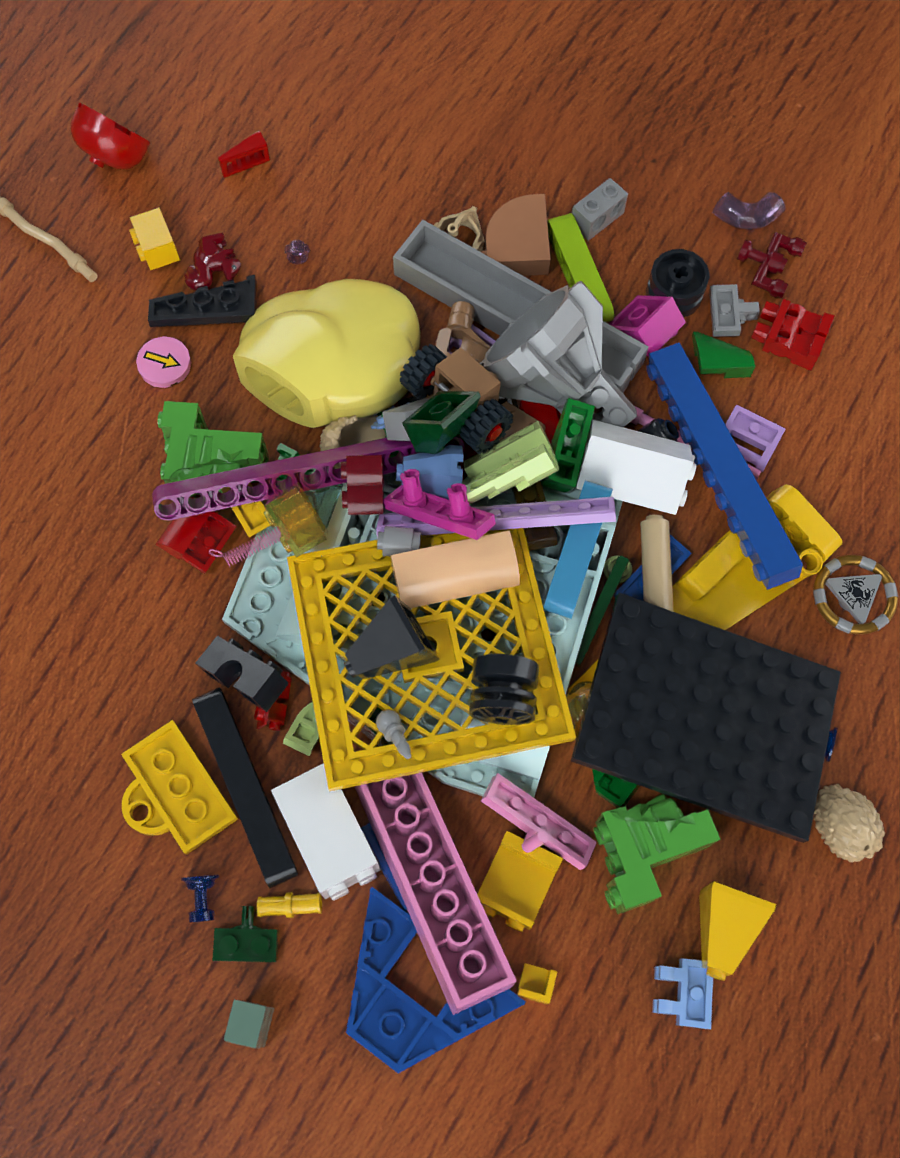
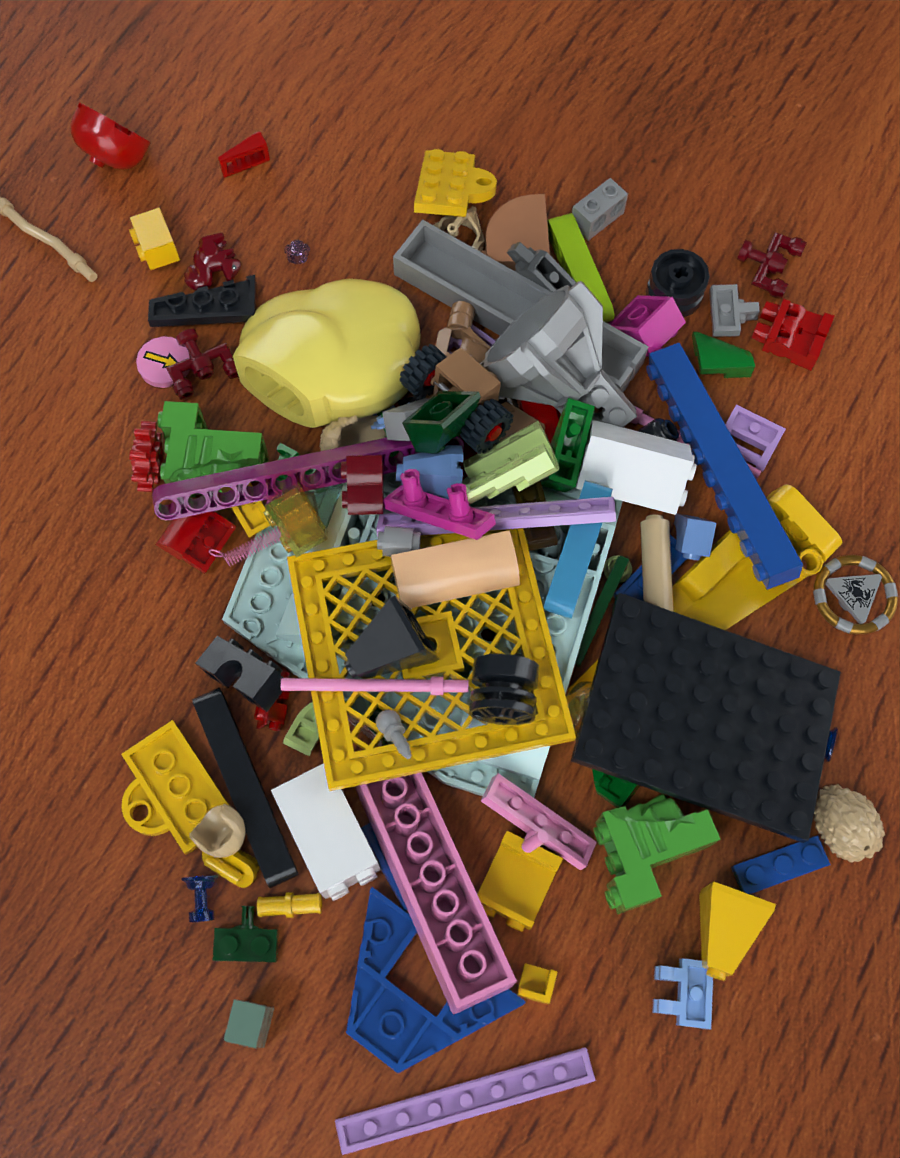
(146, 456): none -> red gear
(199, 363): none -> dark red piece
(219, 832): none -> tan hair
(236, 868): none -> yellow piece
(436, 685): none -> bright pink bar
(450, 183): none -> yellow plate
(464, 1100): none -> lavender tile
(539, 267): none -> dark grey hinge
(694, 536): none -> medium blue arch
(749, 215): clear purple cylinder -> none
(780, 865): none -> blue plate

